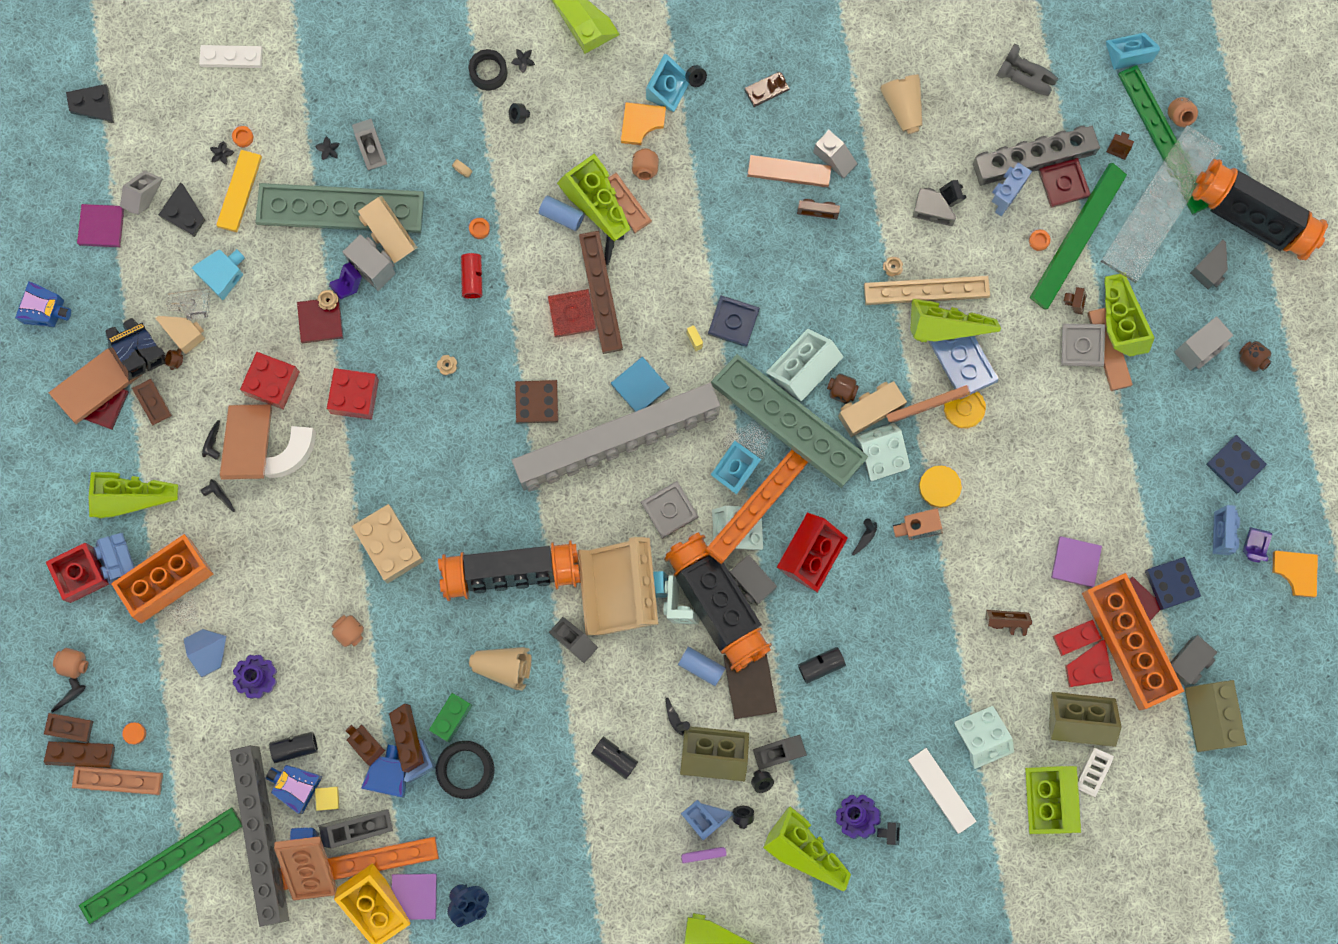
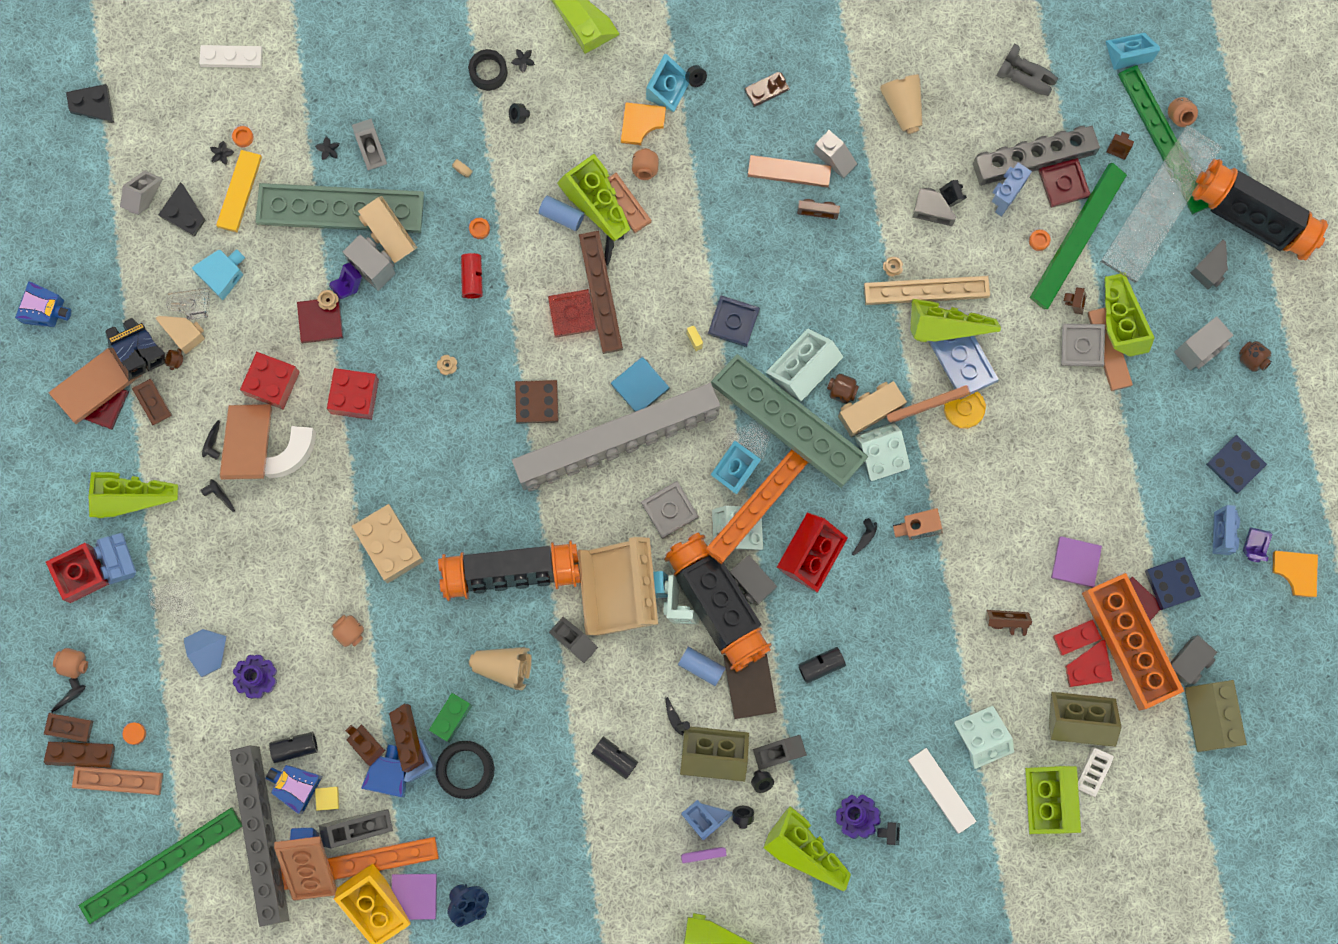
(100, 225): magenta tile -> none
(162, 579): orange brick -> none
(940, 486): yellow tile -> none

